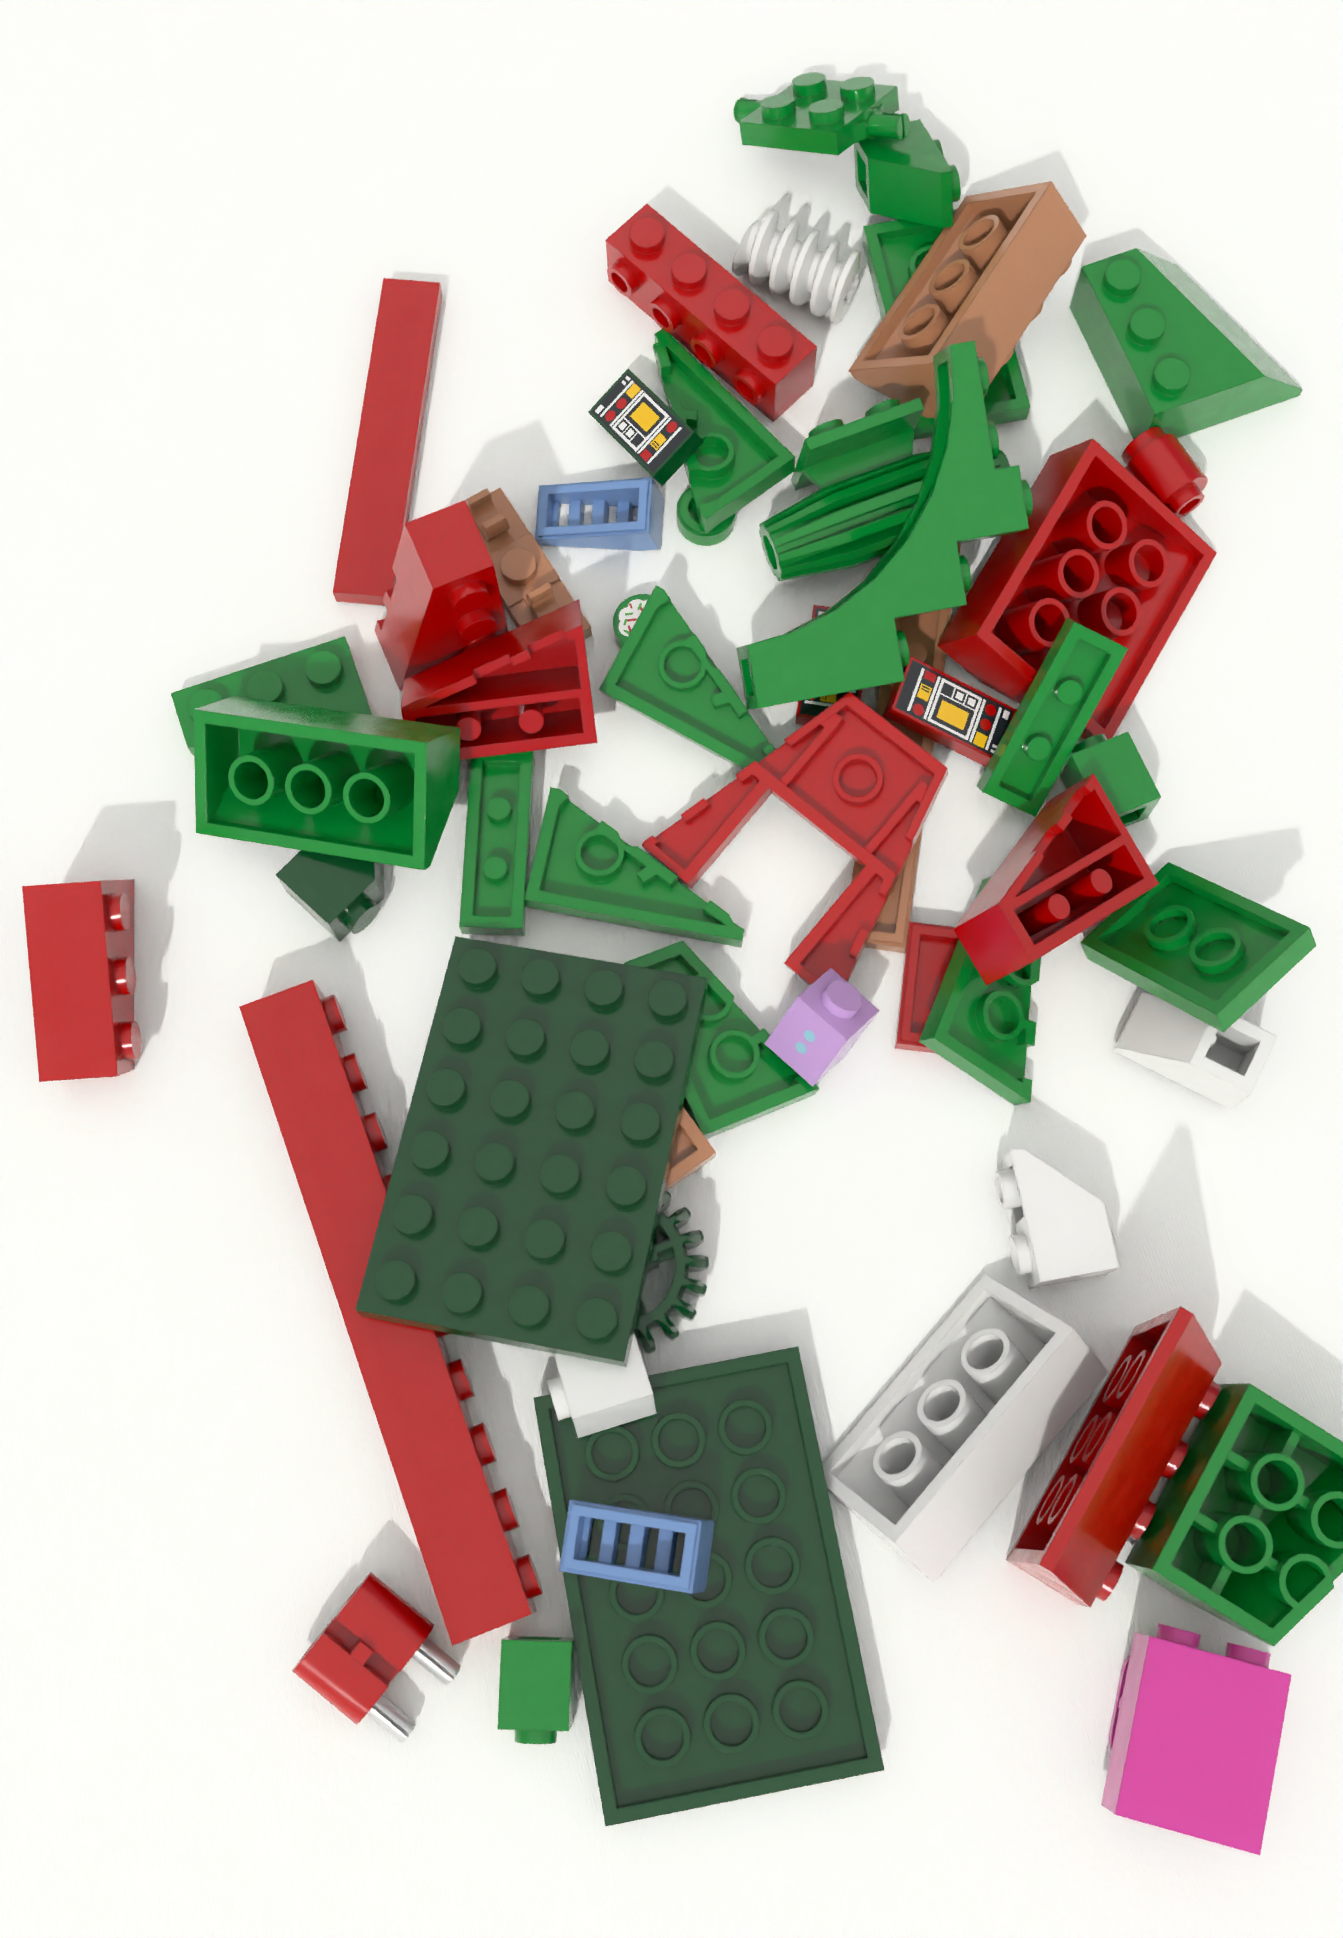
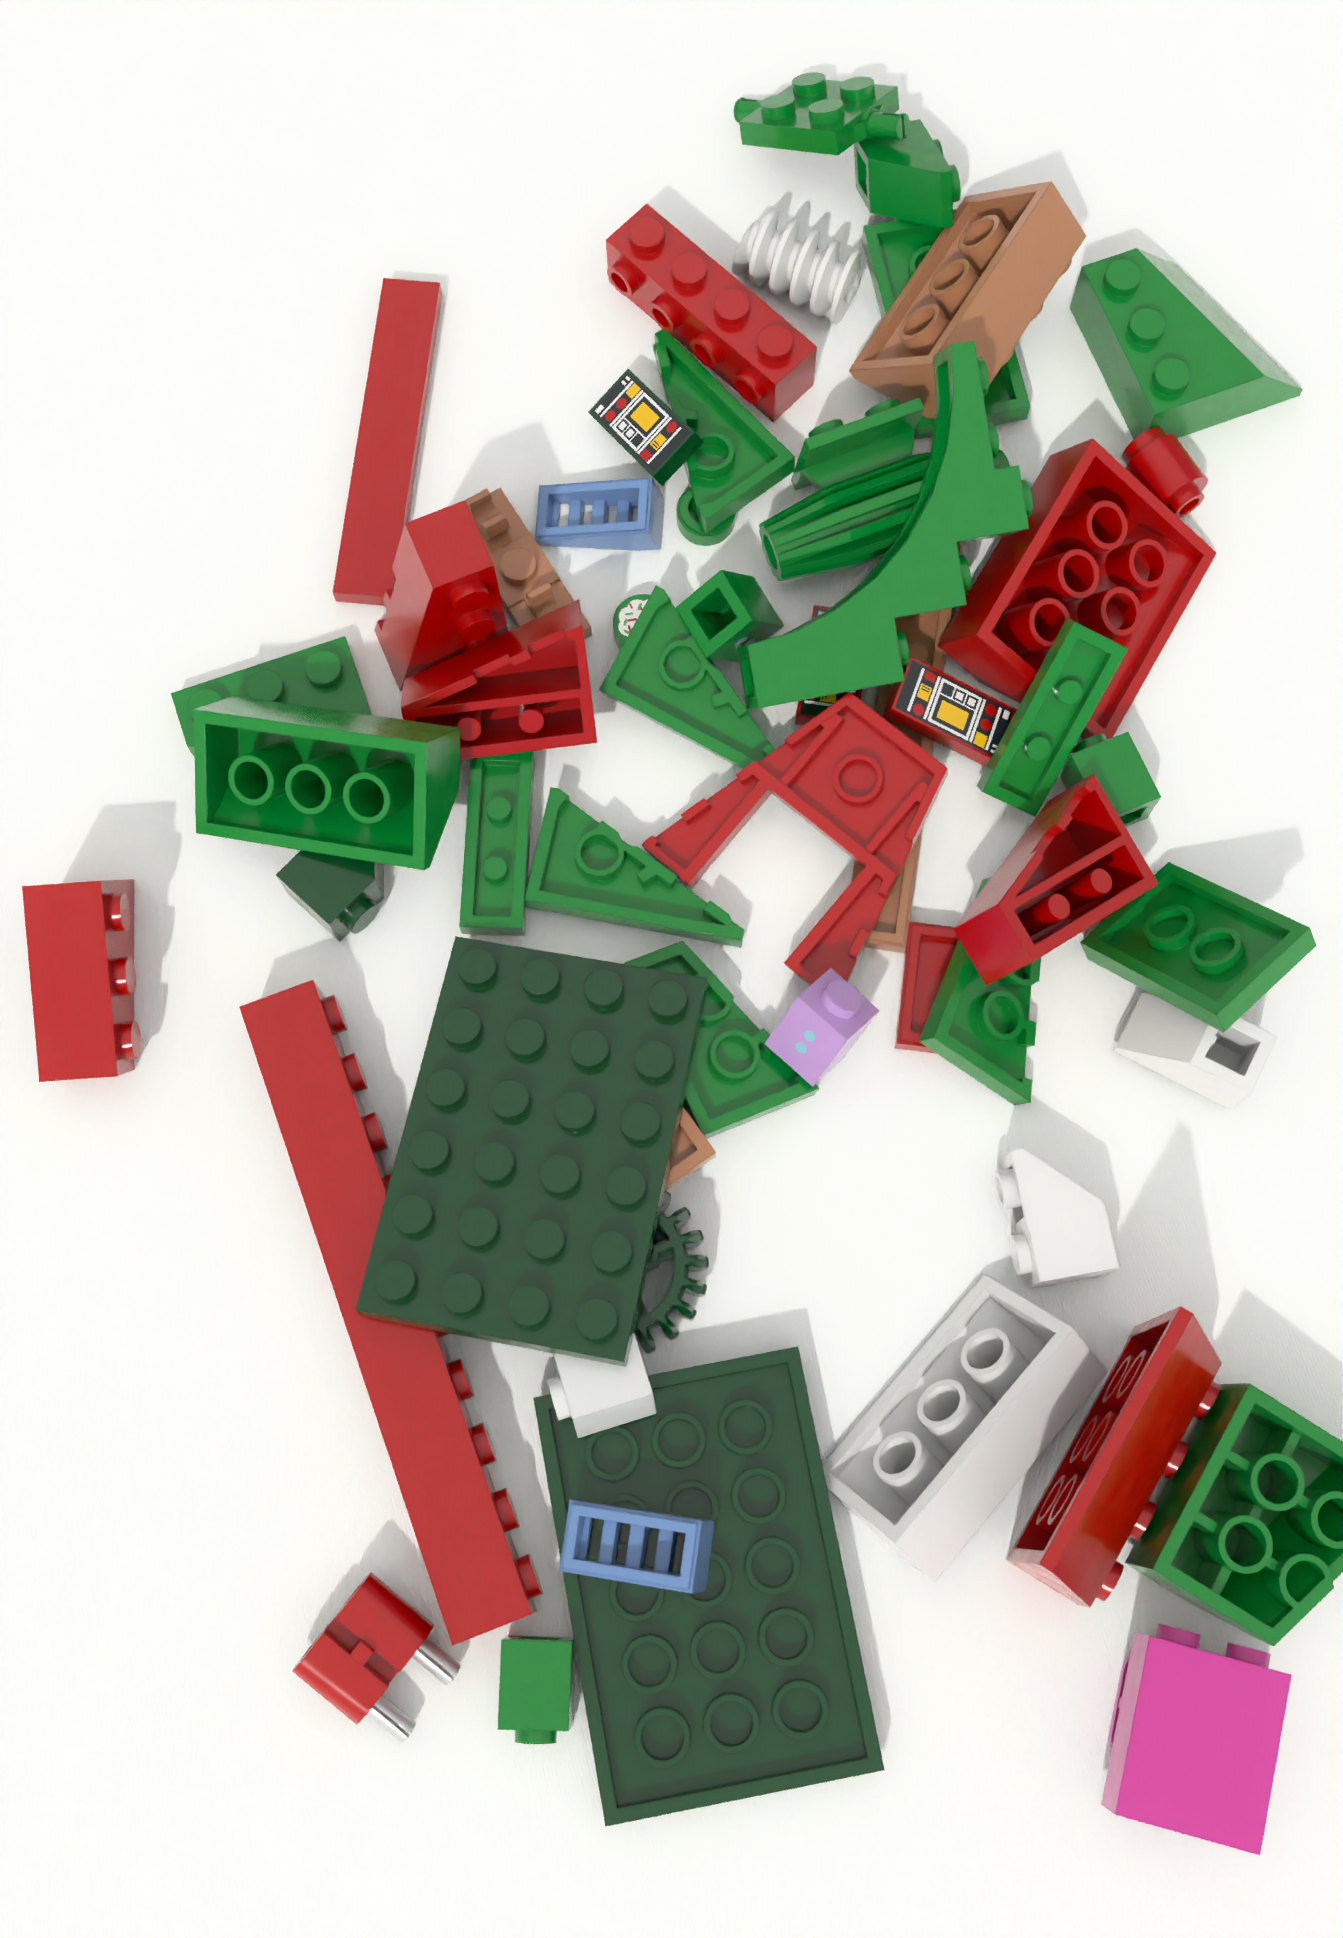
(729, 614): none -> green brick

